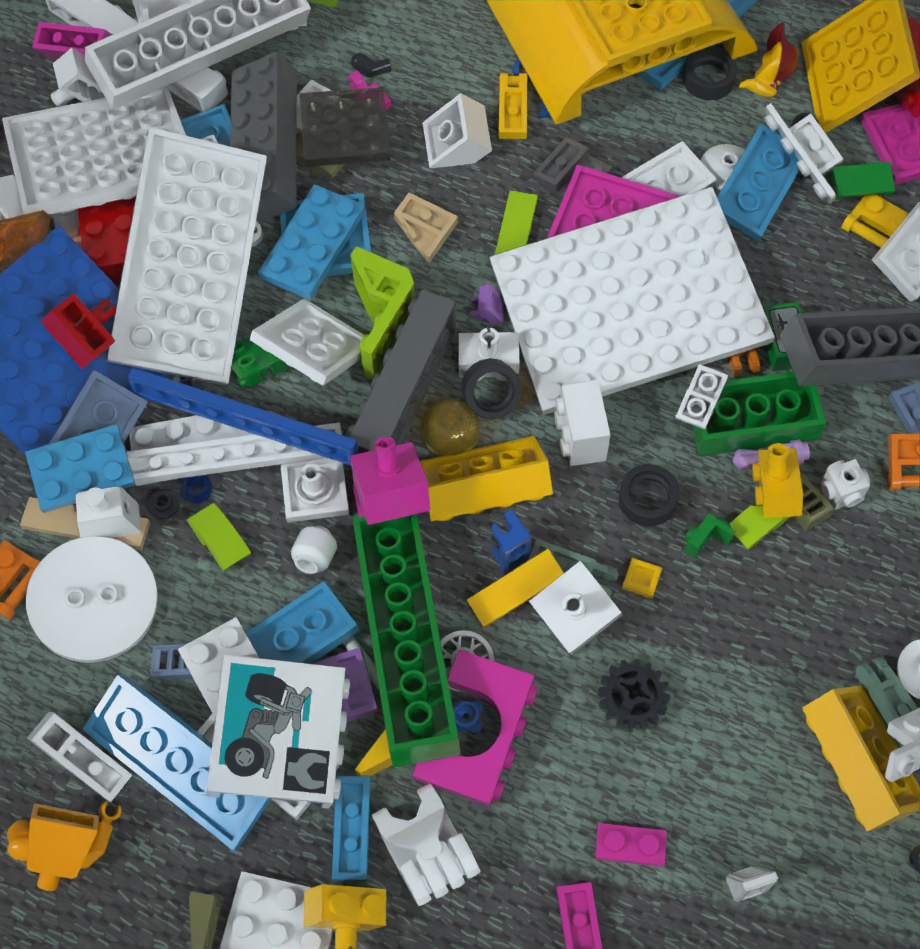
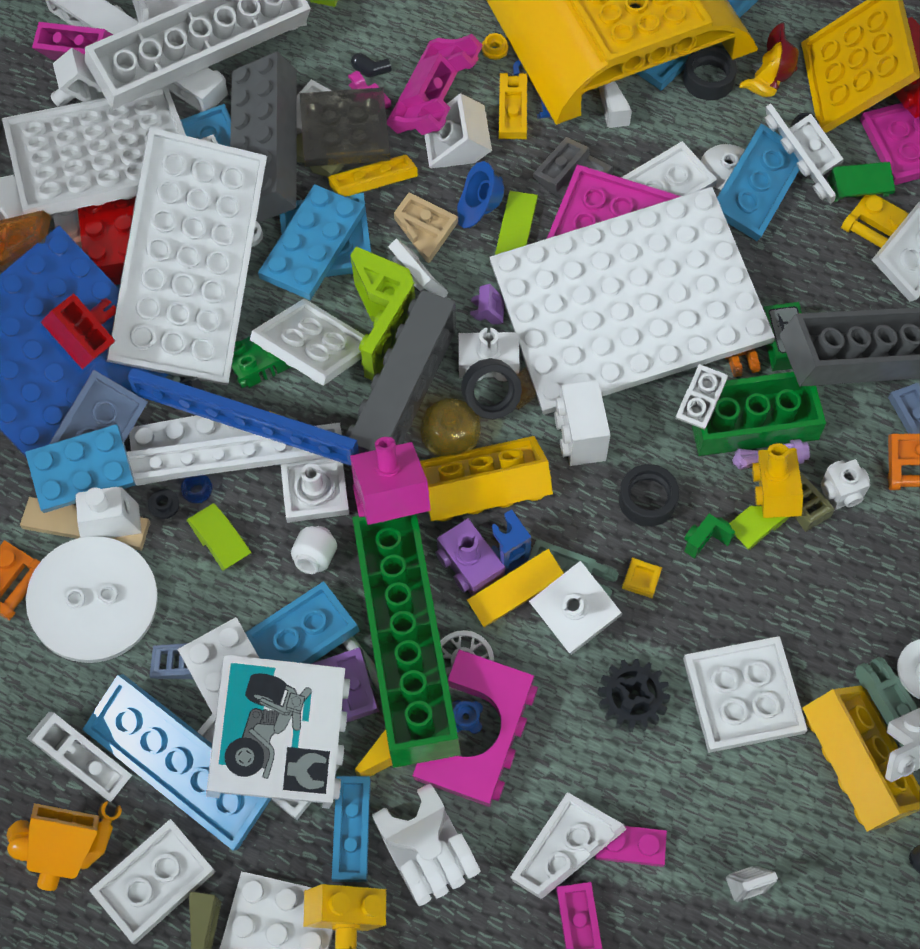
(152, 881): none -> white plate
(373, 176): none -> yellow tile
(421, 276): none -> white plate
(422, 99): none -> dark pink bracket
(469, 558): none -> medium lavender brick
(480, 195): none -> blue piece
(495, 40): none -> yellow plate
(564, 845): none -> white wing
(615, 106): none -> white slope
(744, 694): none -> white plate

